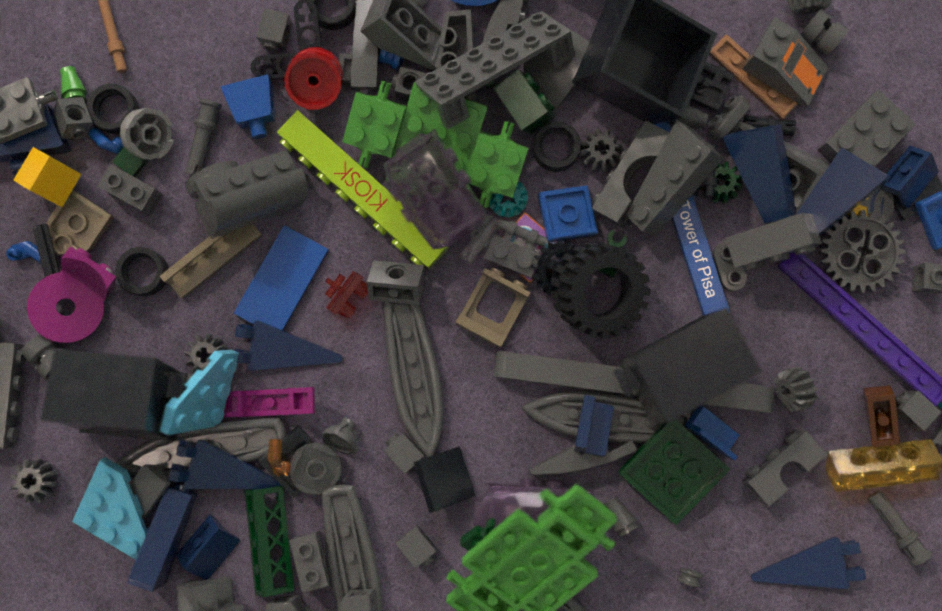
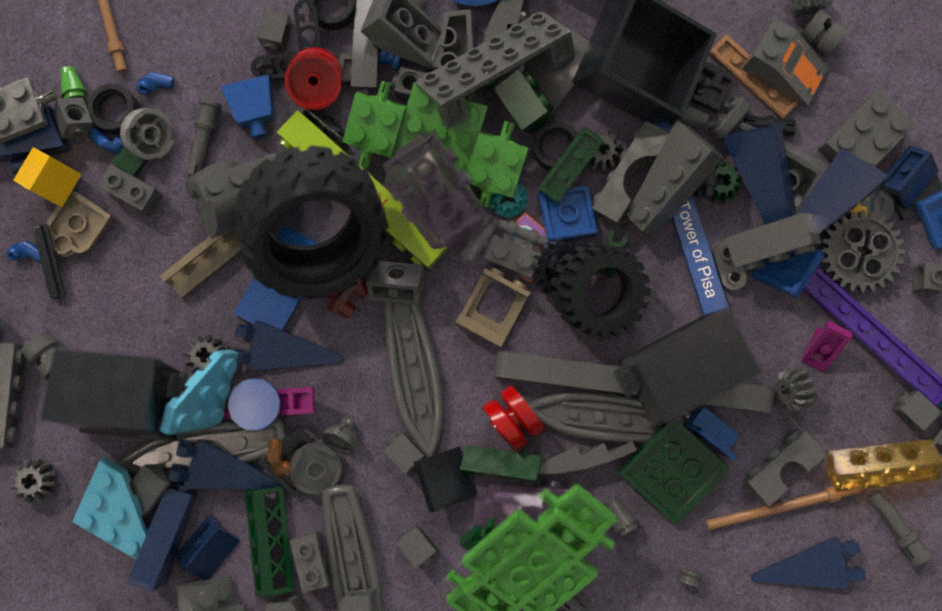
(78, 281): magenta piece -> none
(122, 269): black tyre -> none
(153, 81): none -> blue arm
(254, 404): none -> tile
(319, 267): none -> black tyre
(326, 125): none -> black pin
(501, 464): none -> dark green tile
(513, 418): none -> red wheel
(571, 164): none -> dark green tile
(593, 427): dark blue panel -> none
(791, 274): none -> blue tile
(826, 345): none -> magenta slope
(827, 495): none -> medium nougat bar
(881, 415): reddish brown slope -> none

